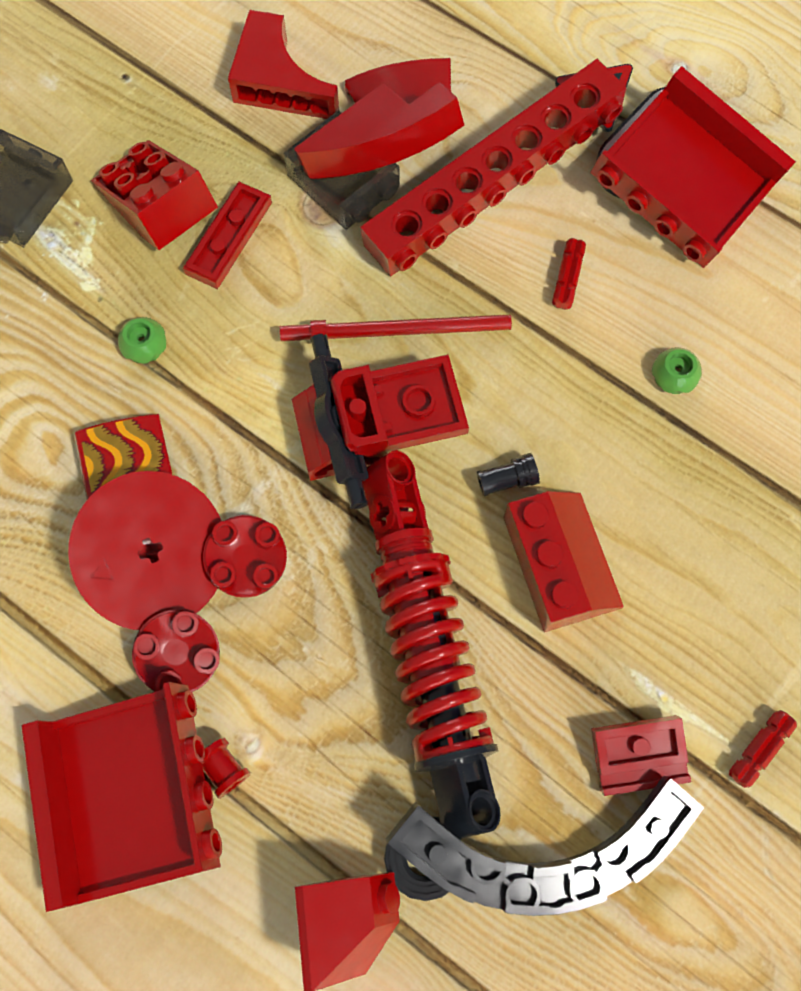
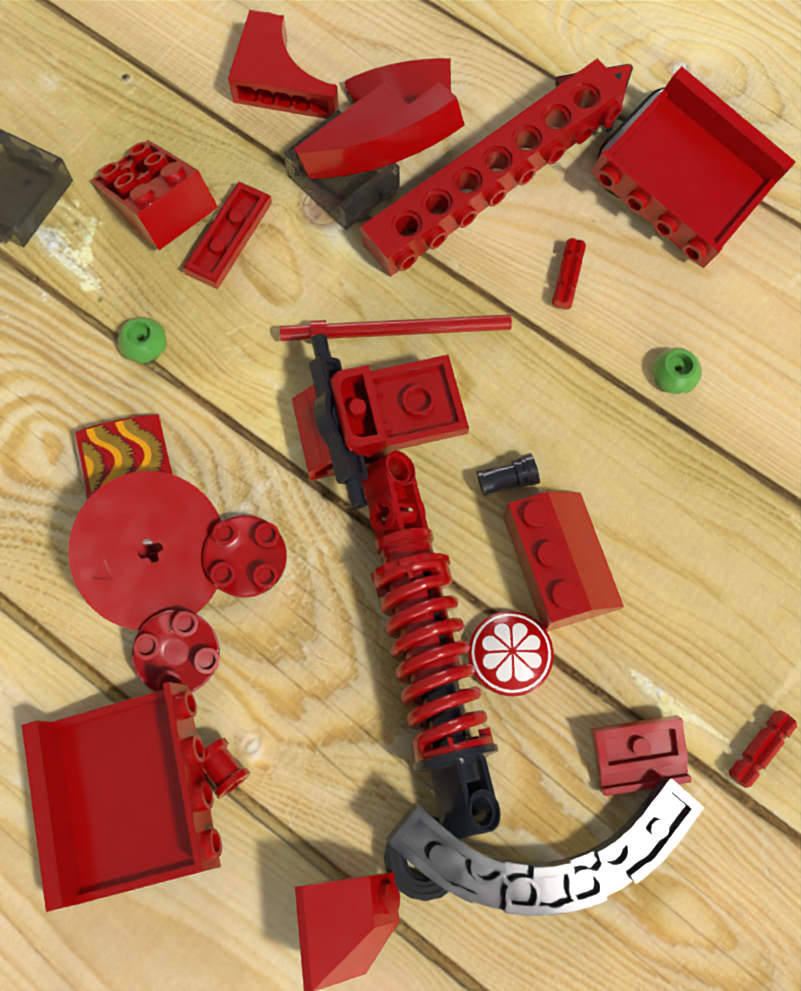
(511, 653): none -> dish

